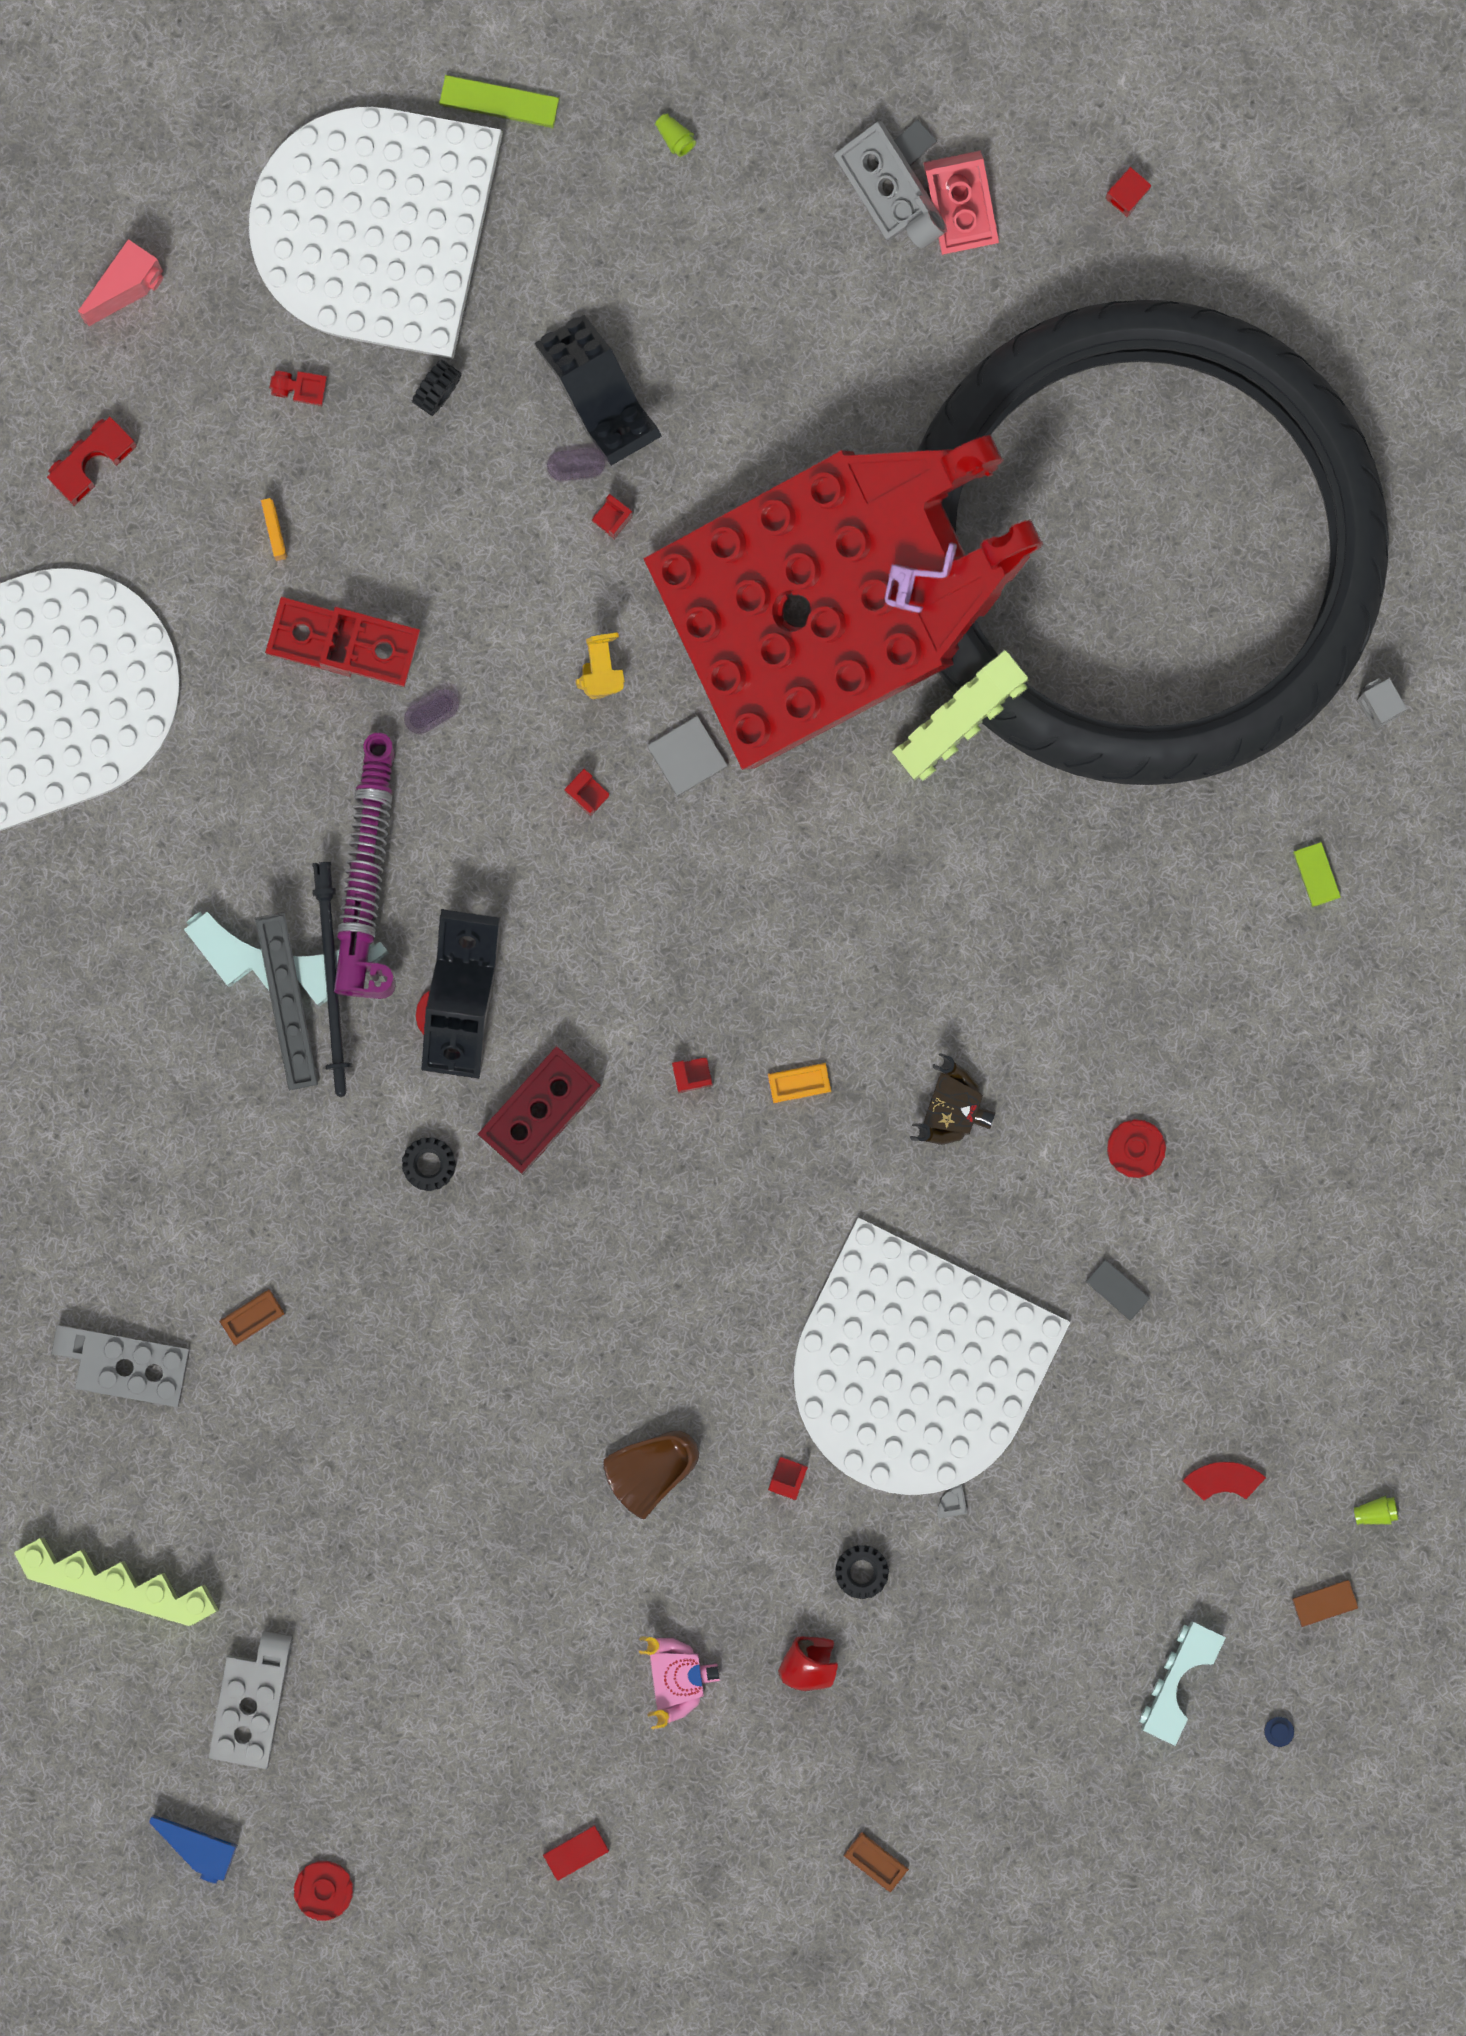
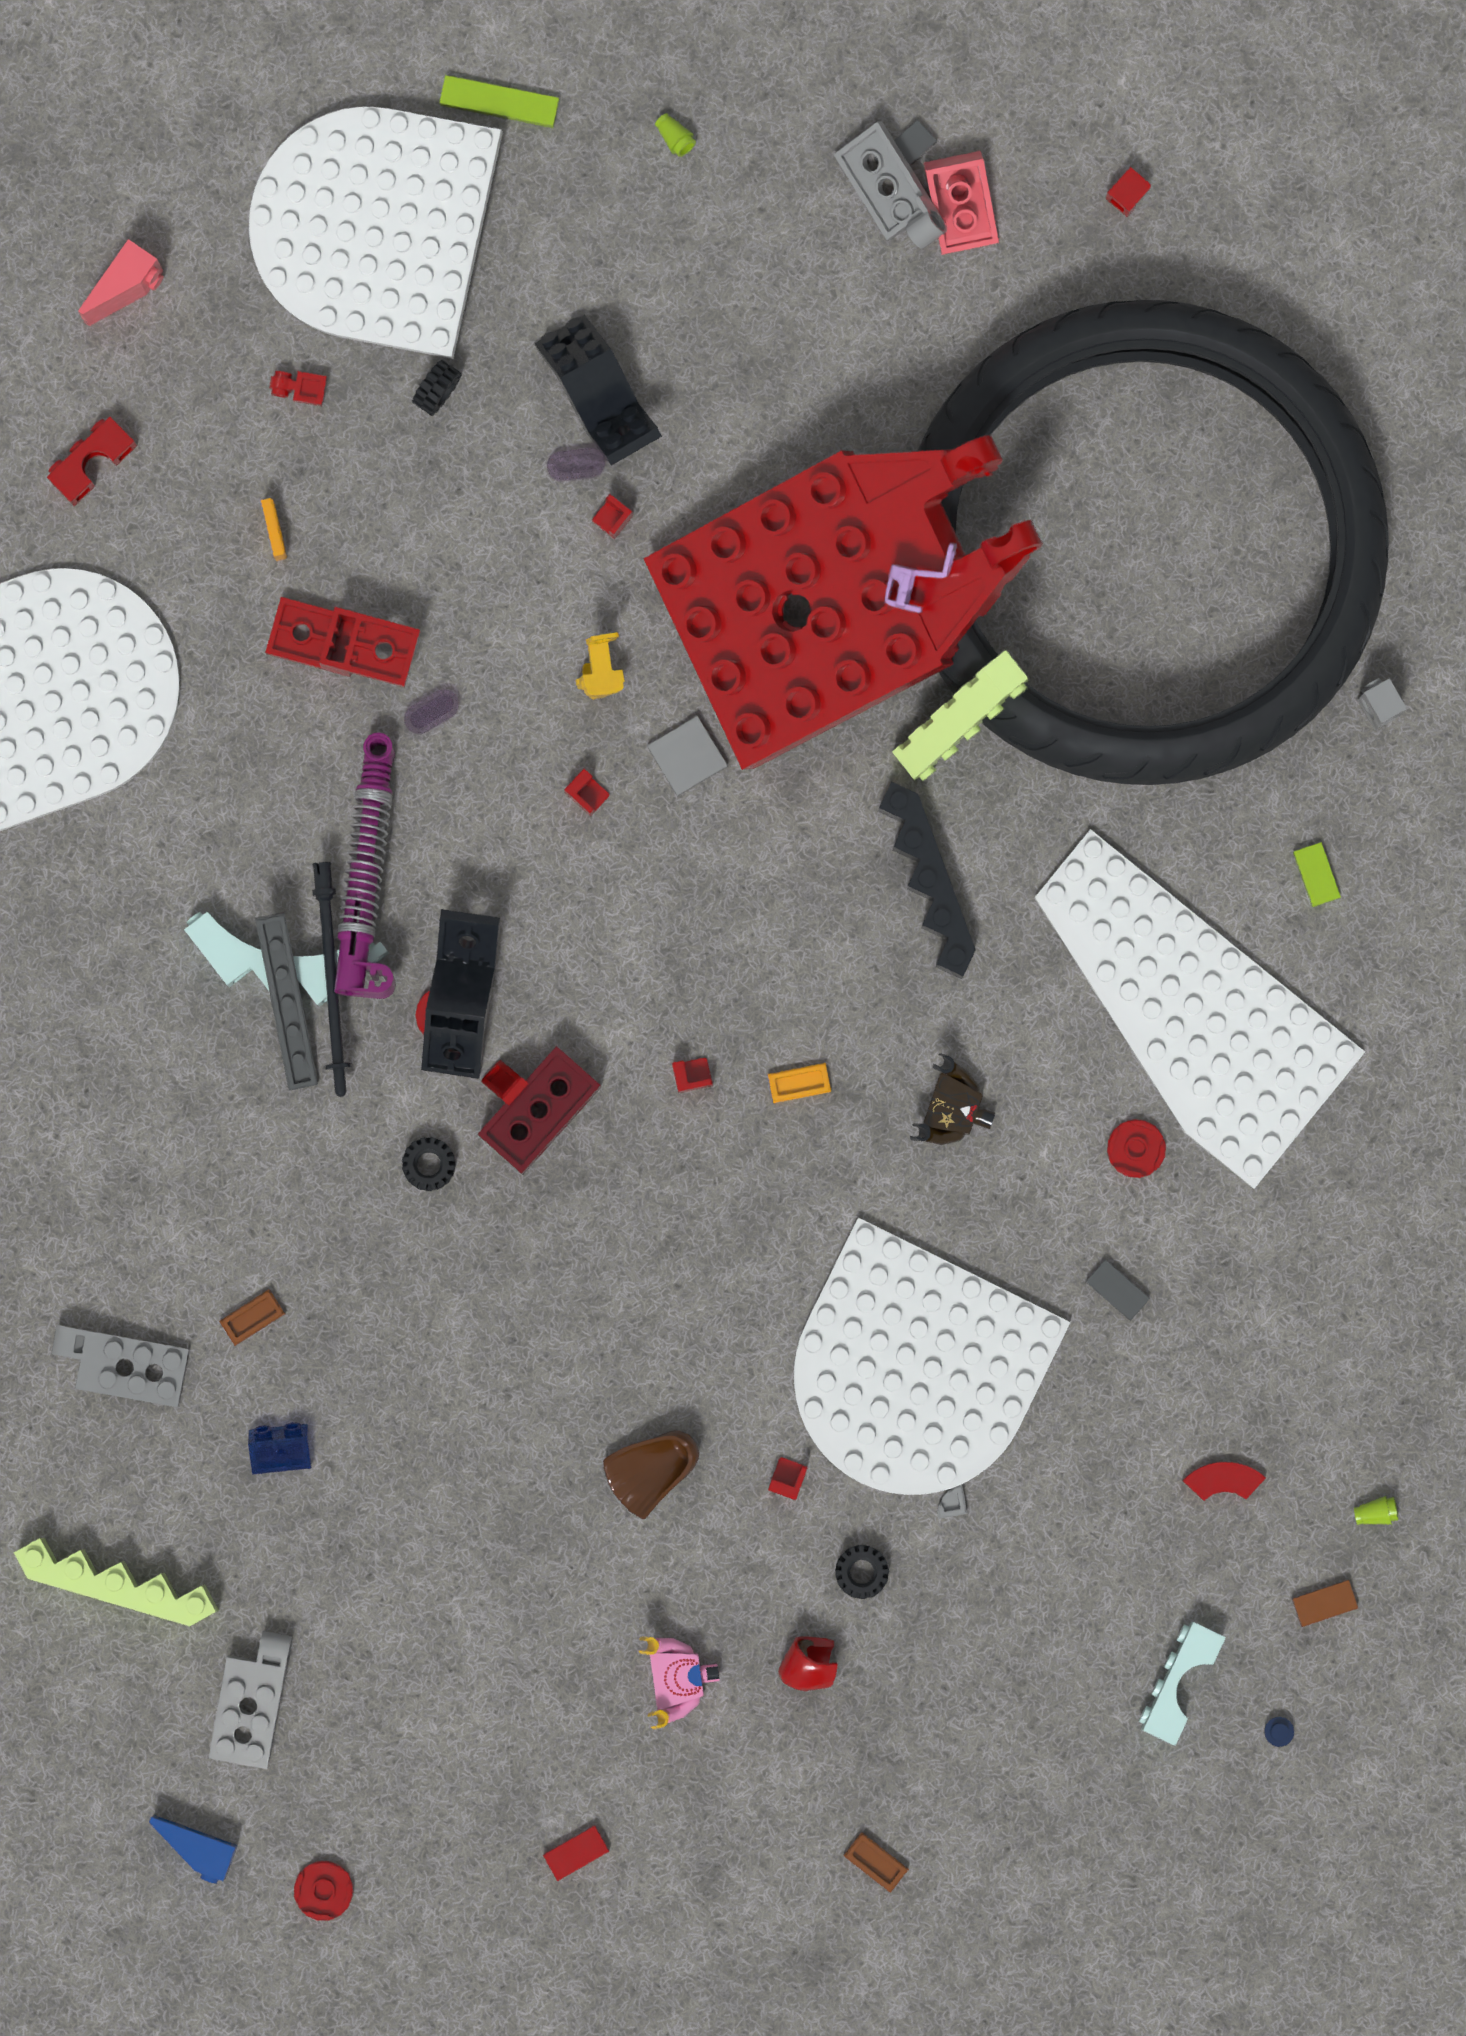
(279, 1448): none -> clear blue bracket
(504, 1082): none -> red tile
(930, 878): none -> black brick
(1208, 1024): none -> white wing

